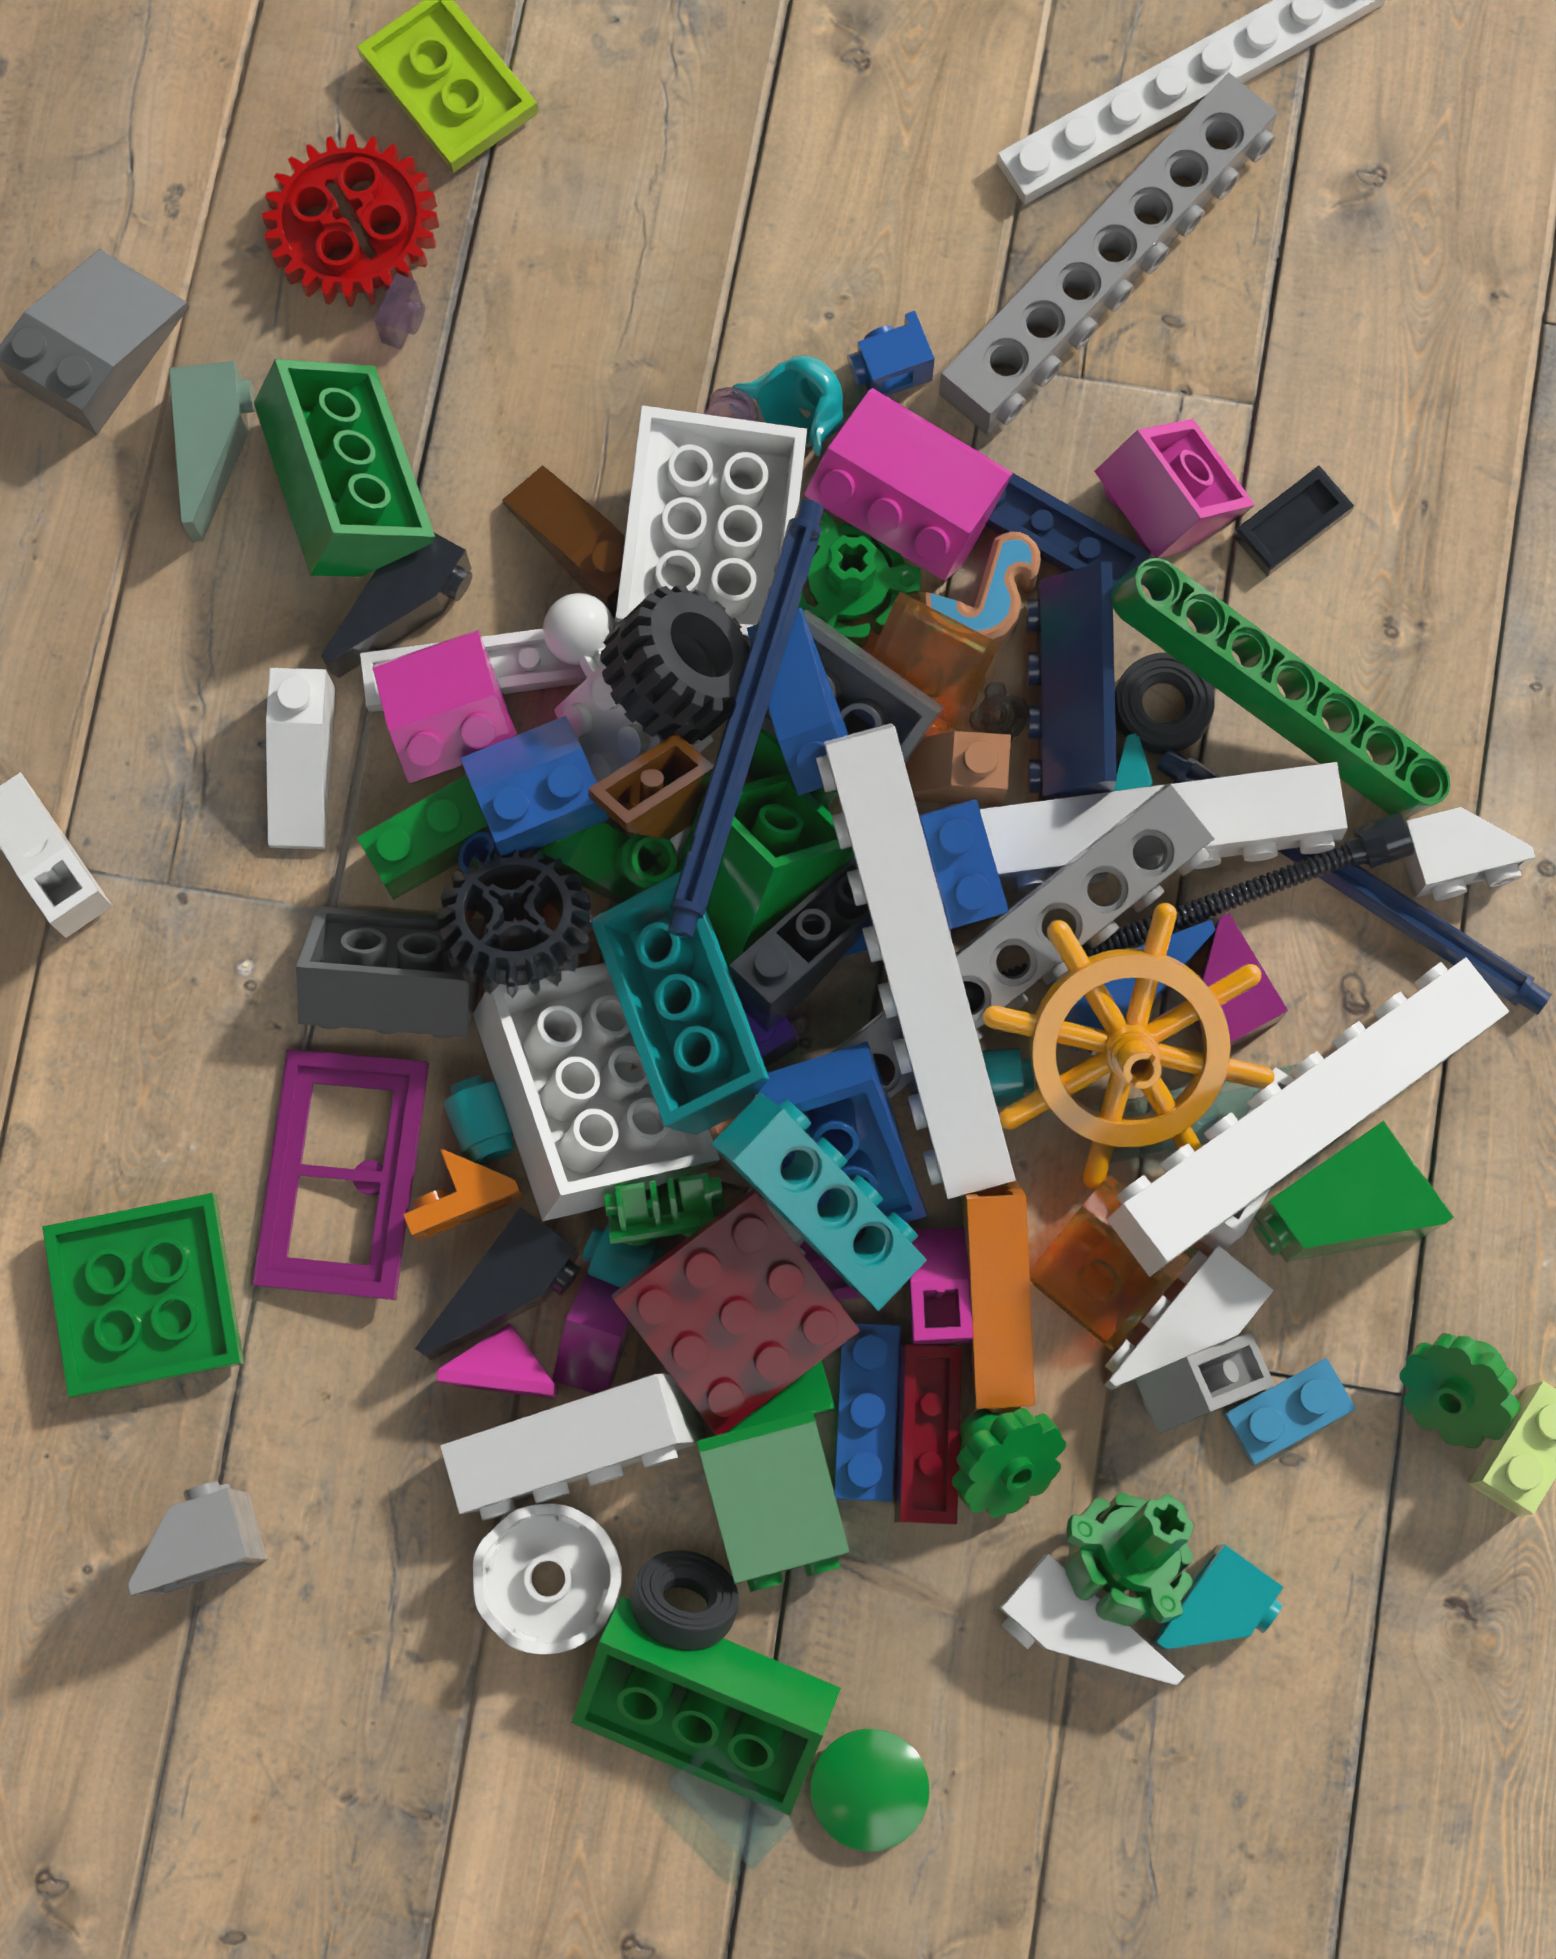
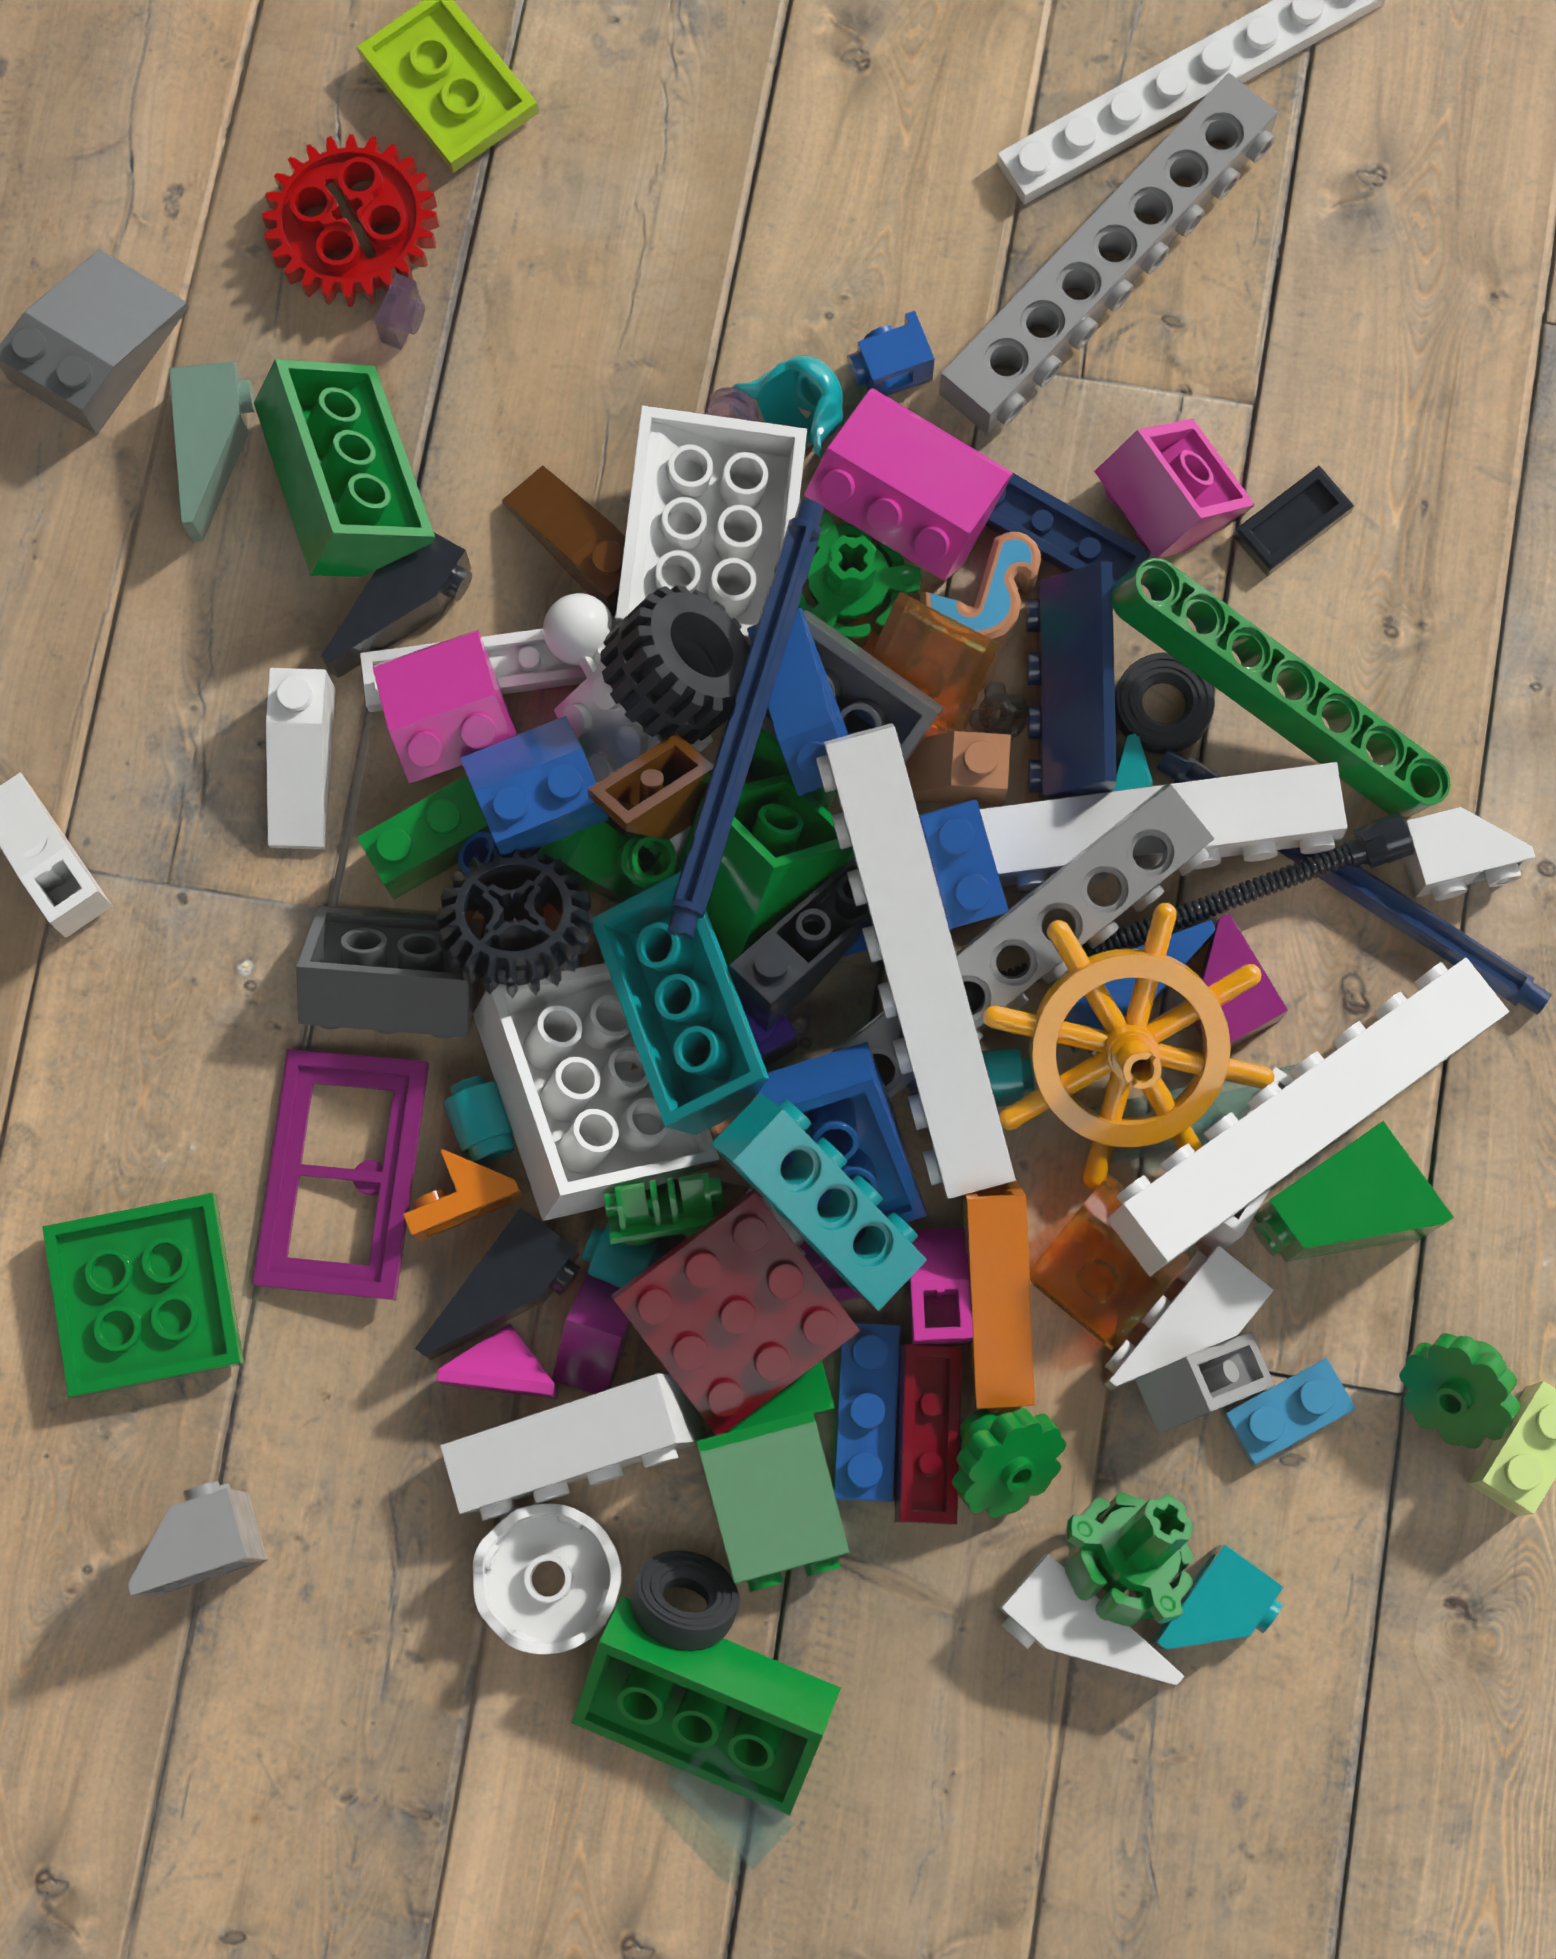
(869, 1790): green dish -> none

